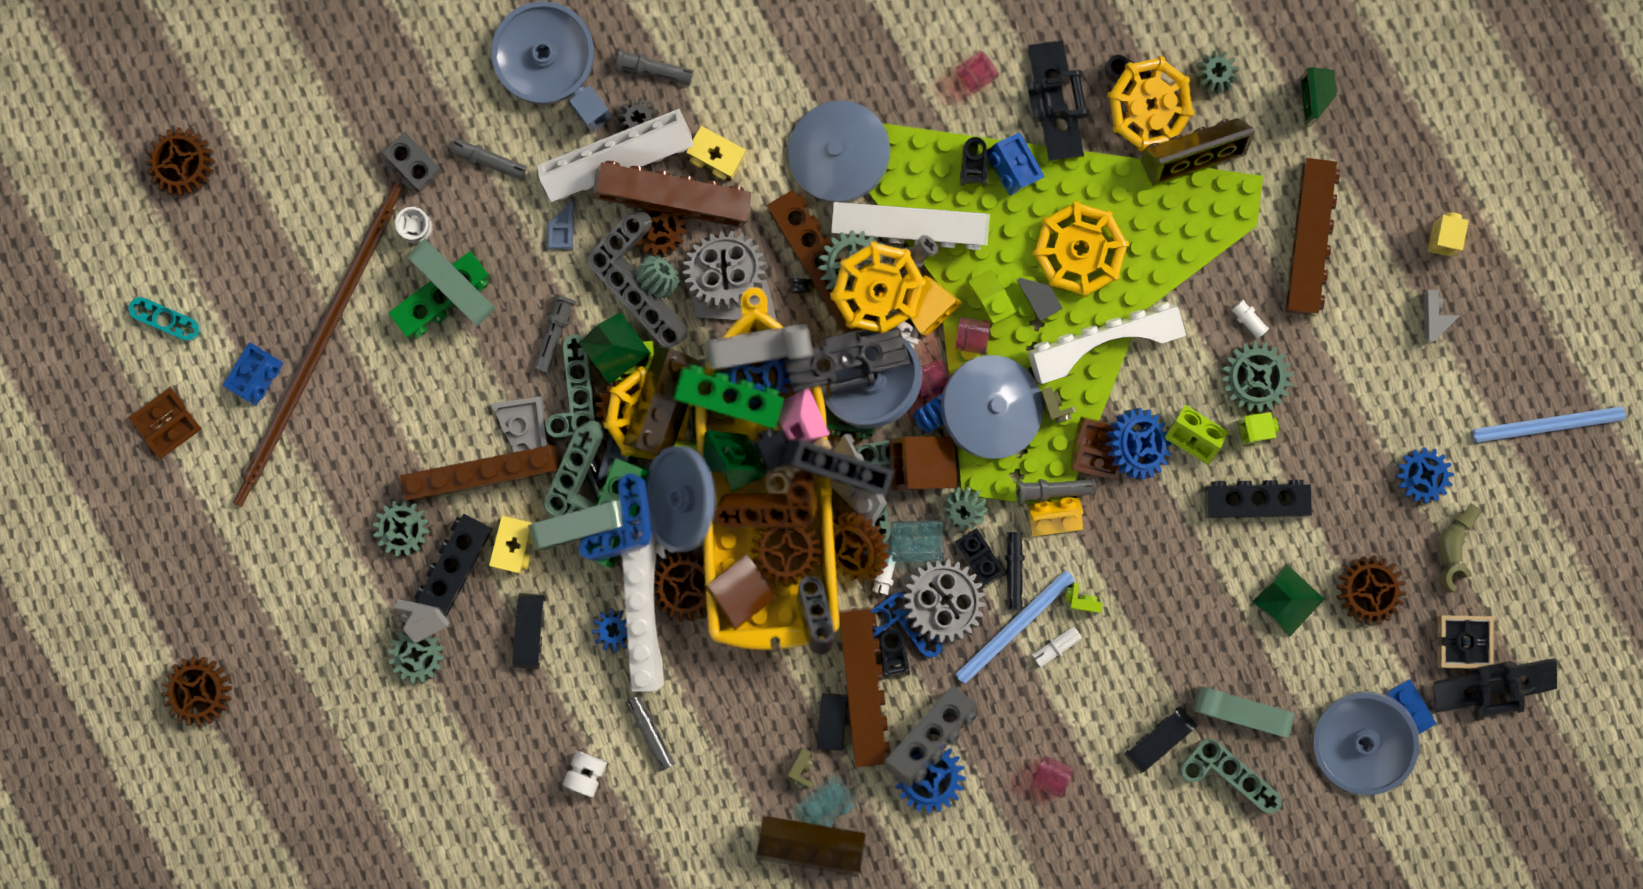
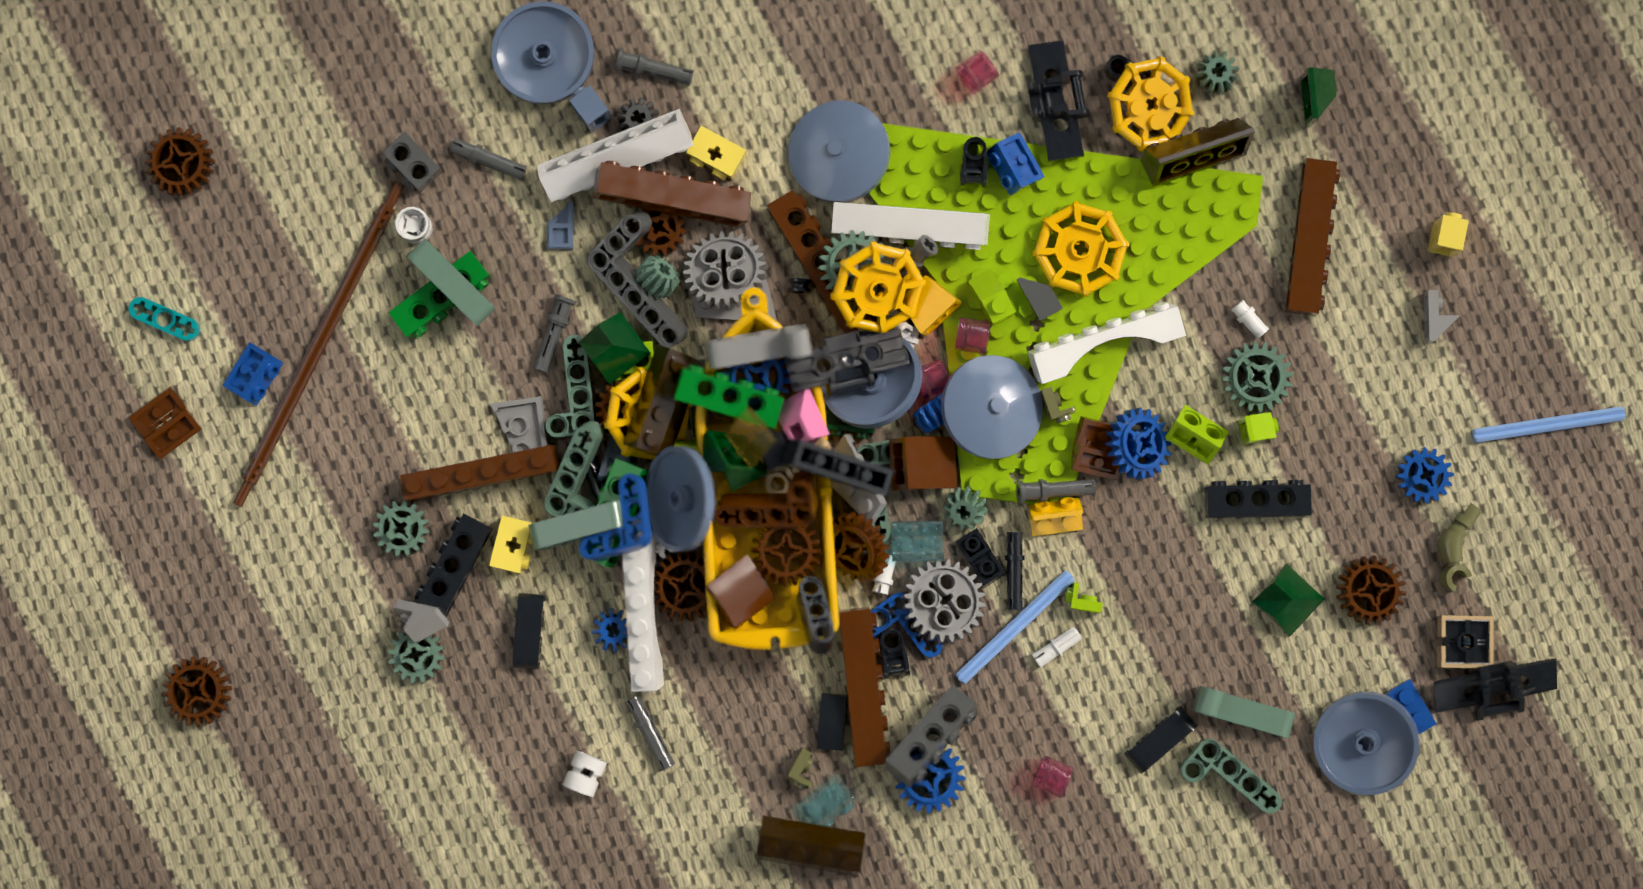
(750, 437): none -> clear yellow piece

